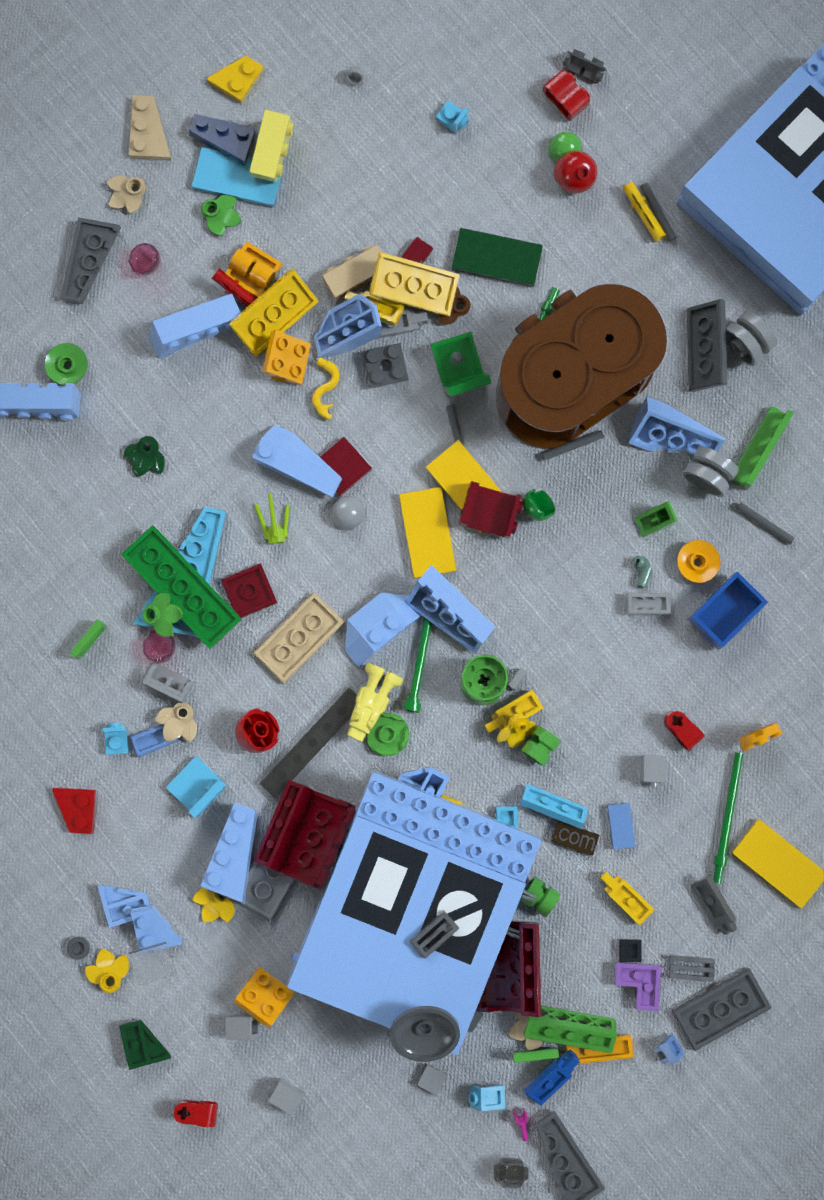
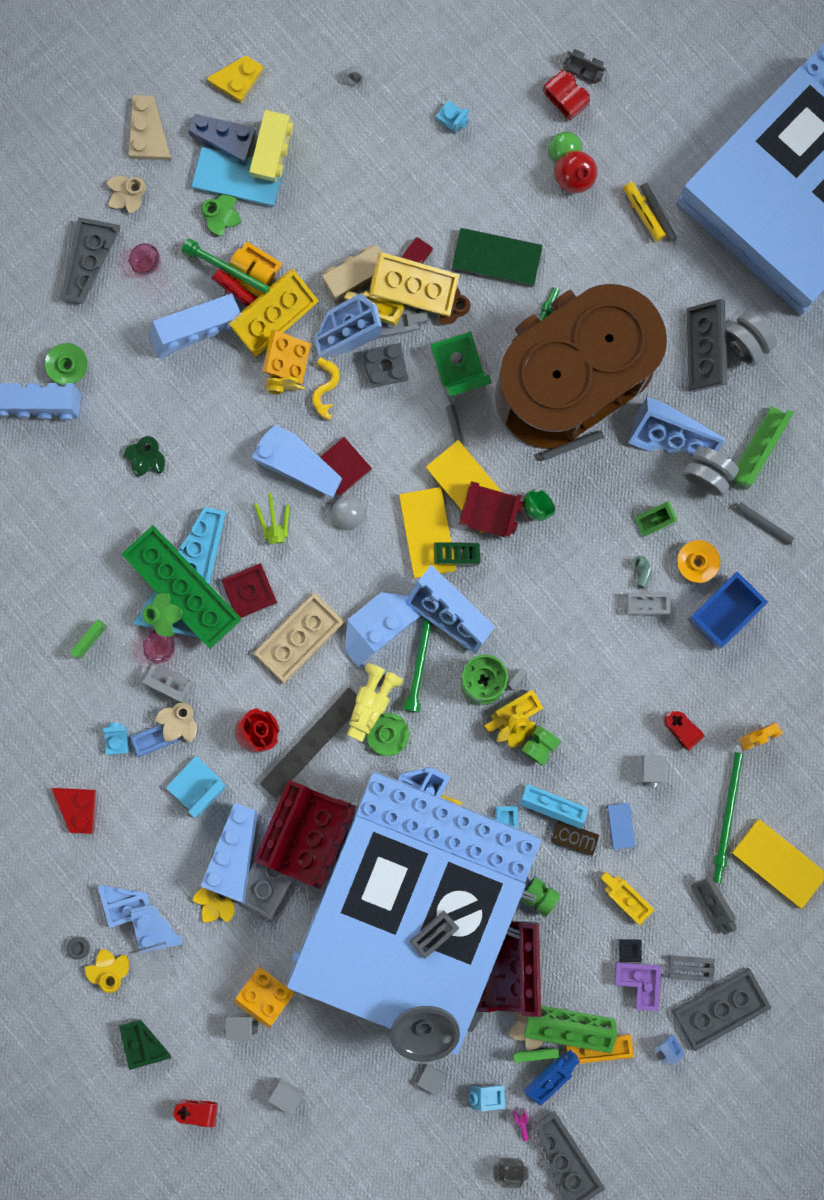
(192, 249): none -> green piece
(277, 385): none -> yellow plate
(471, 554): none -> dark green slope

